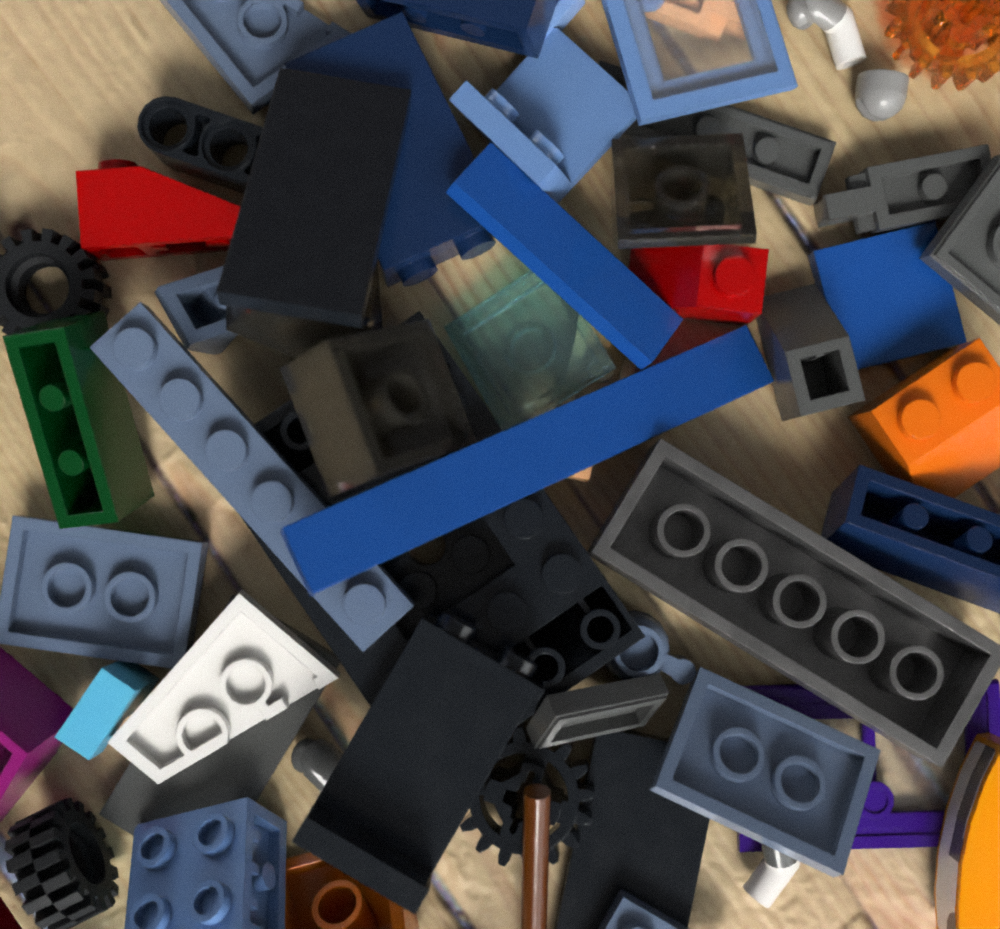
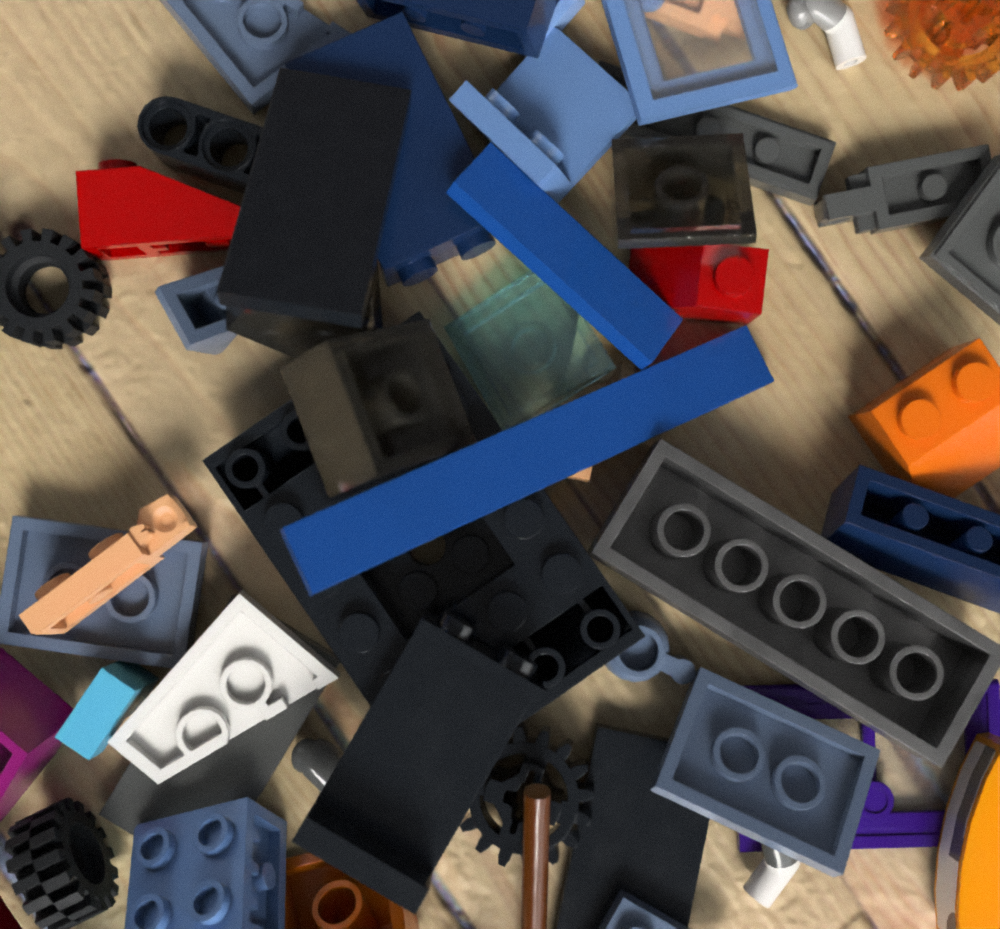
(79, 421): dark green brick -> none
(112, 568): none -> light nougat hinge
(238, 461): sand blue plate -> none
(596, 710): dark grey tile -> none
(807, 353): dark grey slope -> none
(880, 93): light grey hinge -> none
(888, 296): blue tile -> none

